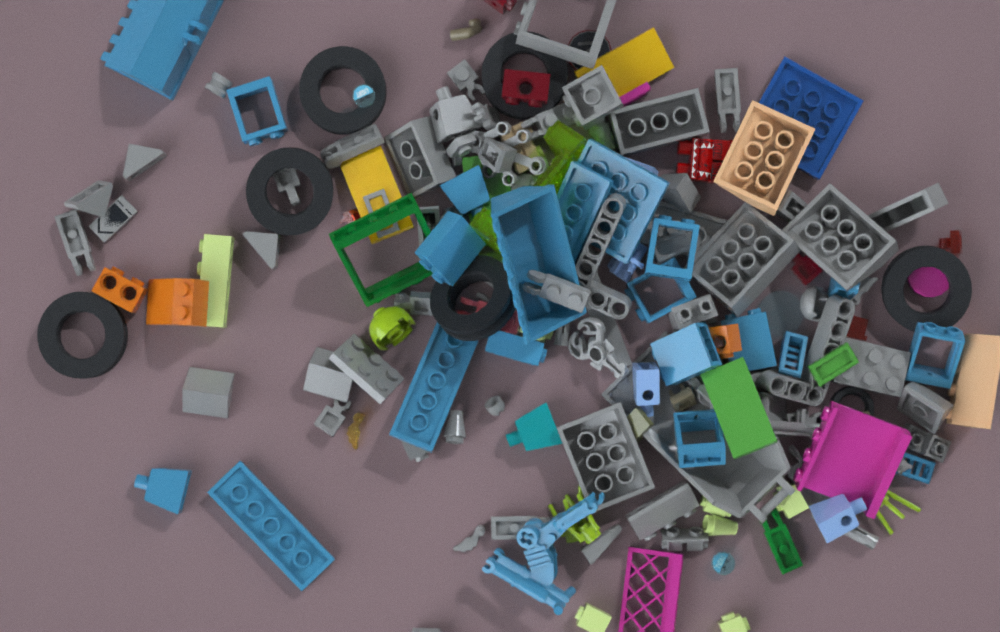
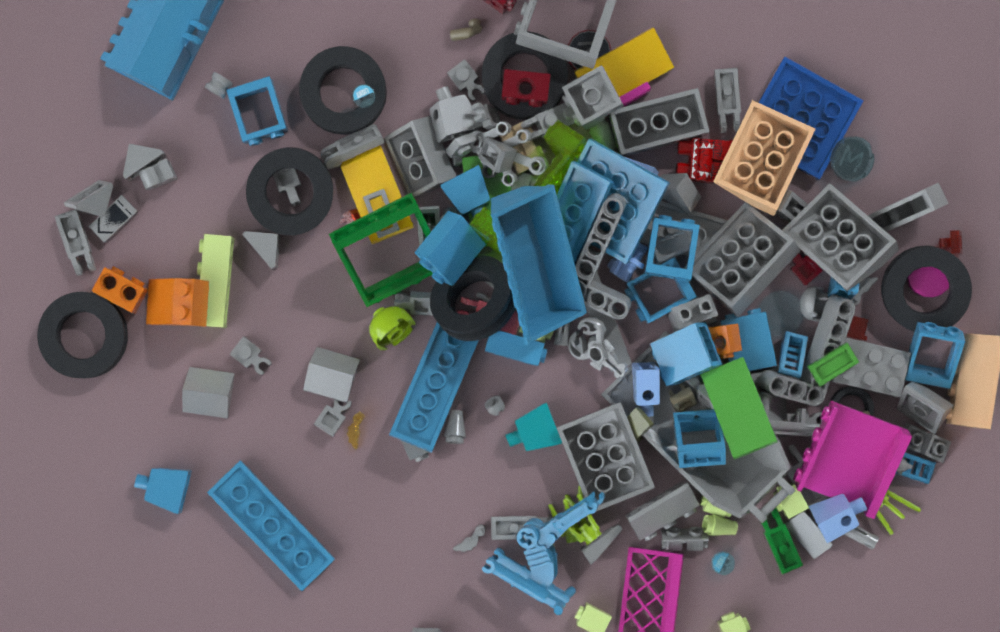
(158, 175): none -> light grey leg
(248, 353): none -> light grey plate
(366, 368): light grey plate -> none
(557, 290): light grey hinge -> none
(808, 534): none -> light grey slope
(852, 158): none -> clear light blue tile

